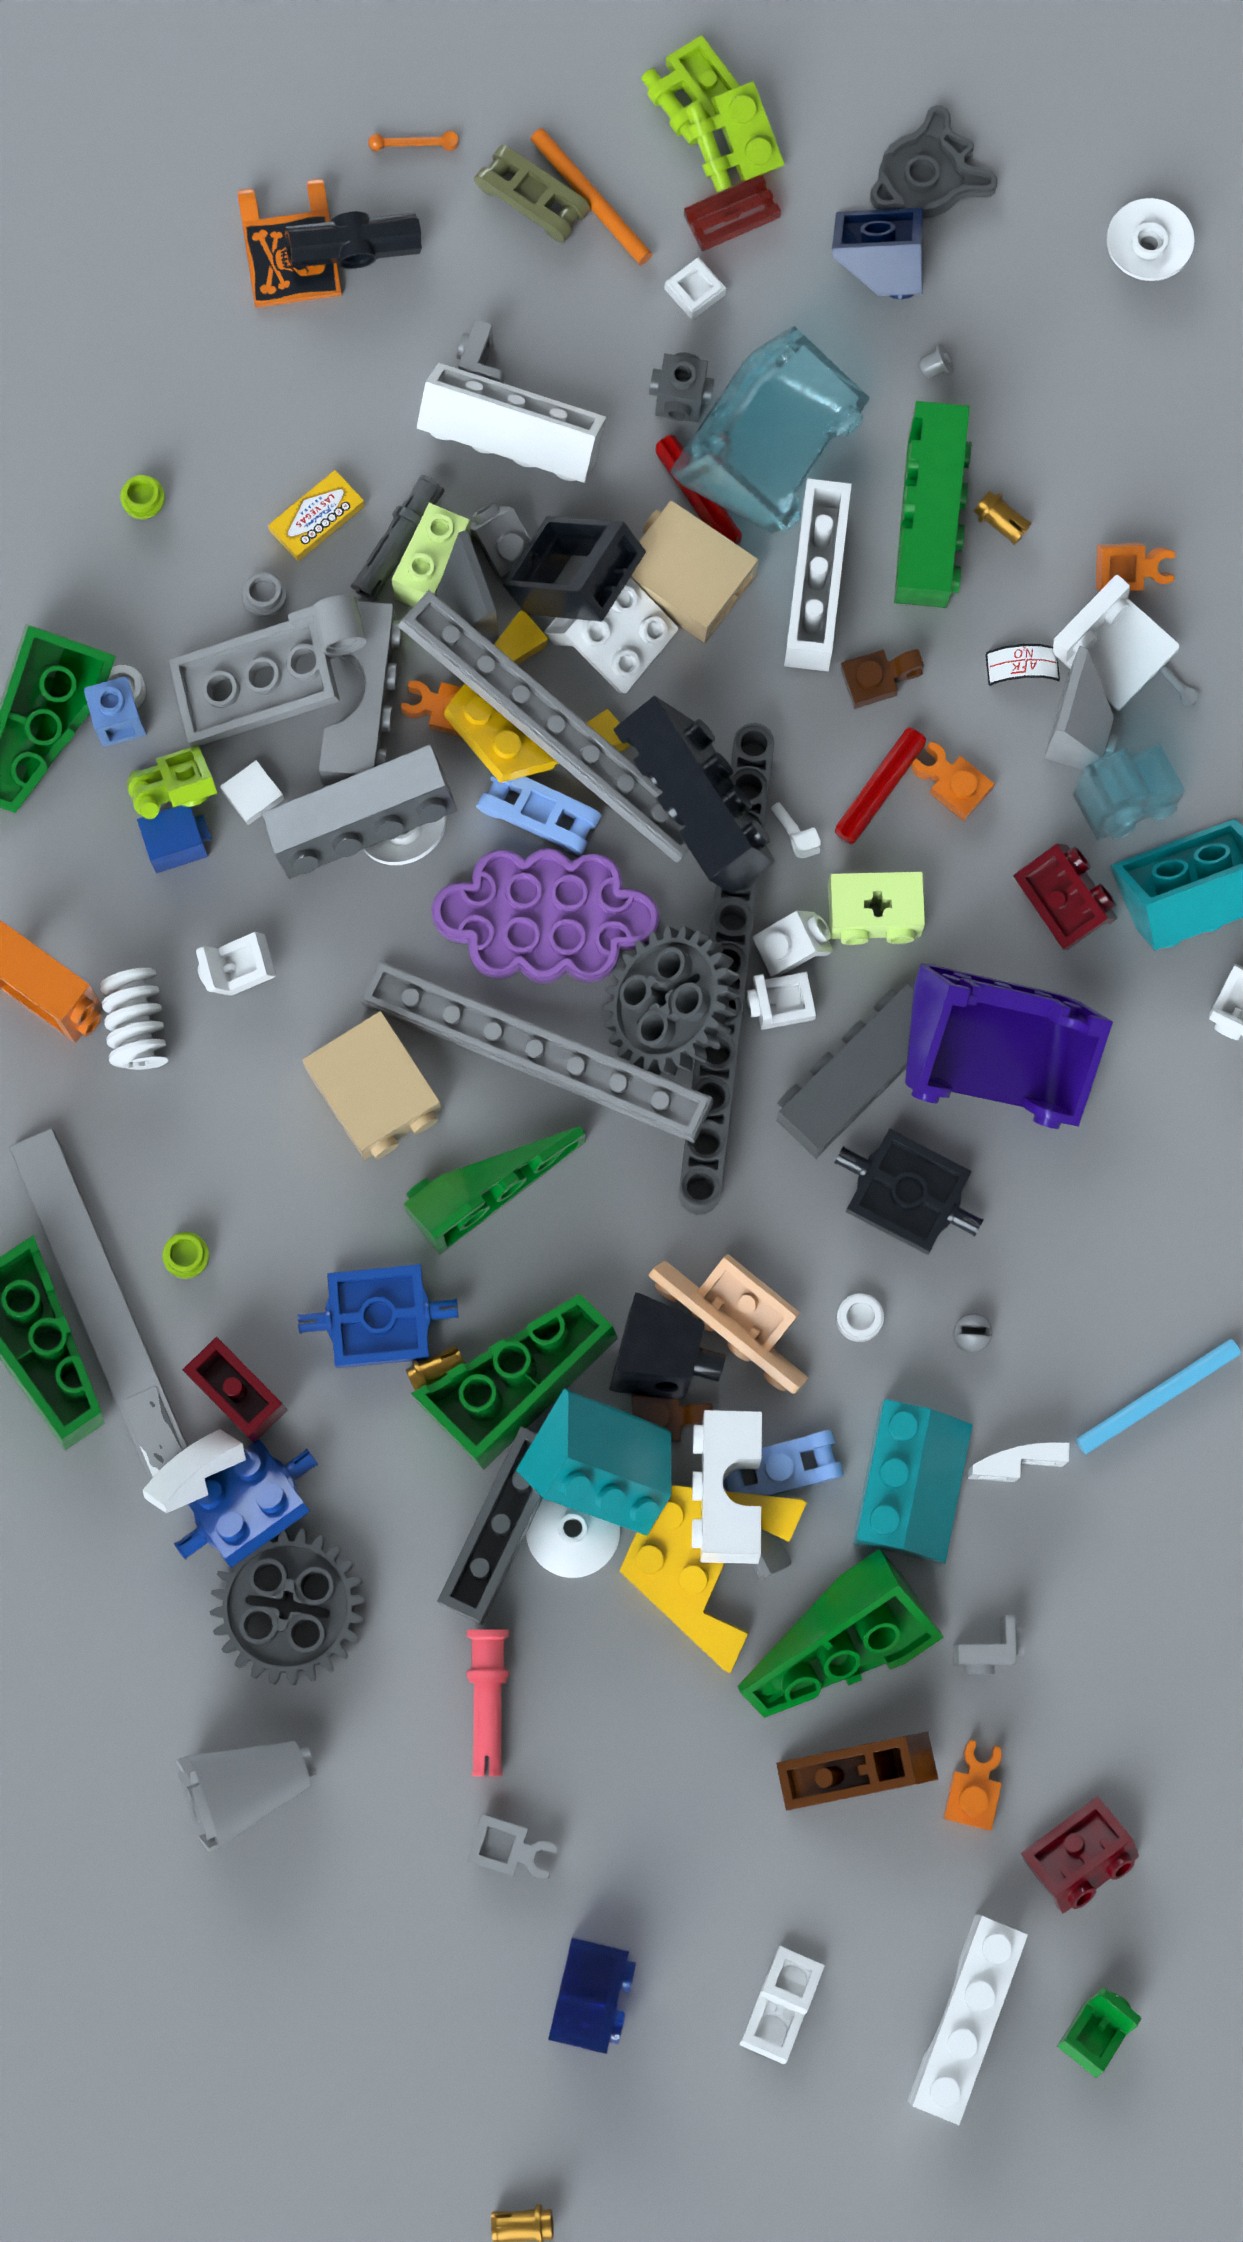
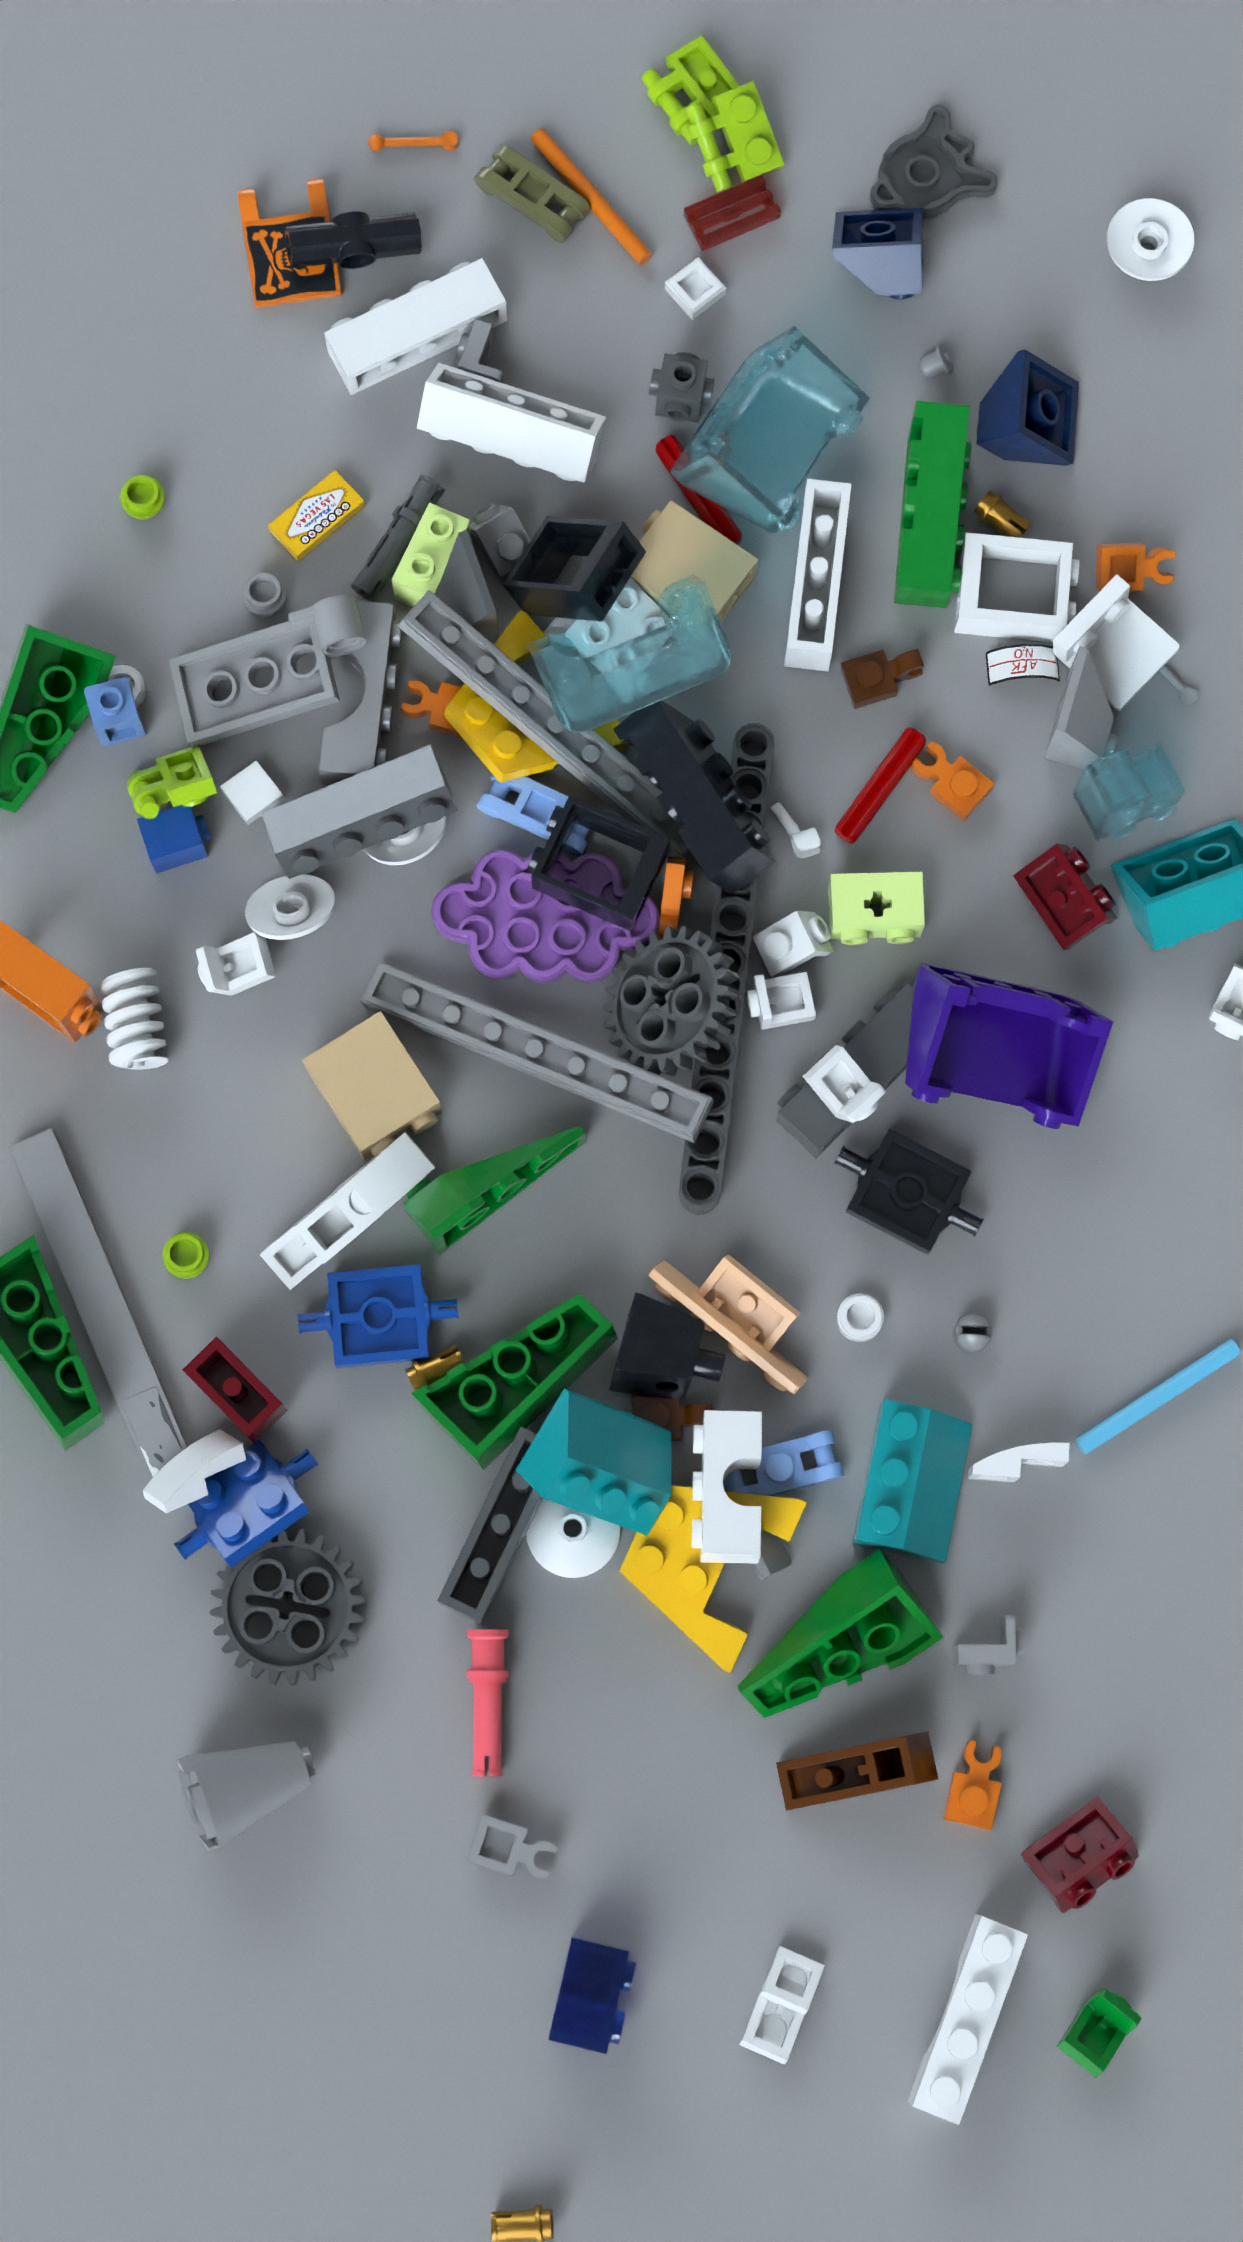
(290, 907): none -> white dish
(347, 1211): none -> white slope
(414, 325): none -> white brick
(560, 825): none -> black window
(640, 670): none -> clear light blue windscreen
(676, 886): none -> orange plate
(844, 1086): none -> white bracket
(1010, 624): none -> white window
(1030, 413): none -> dark blue slope

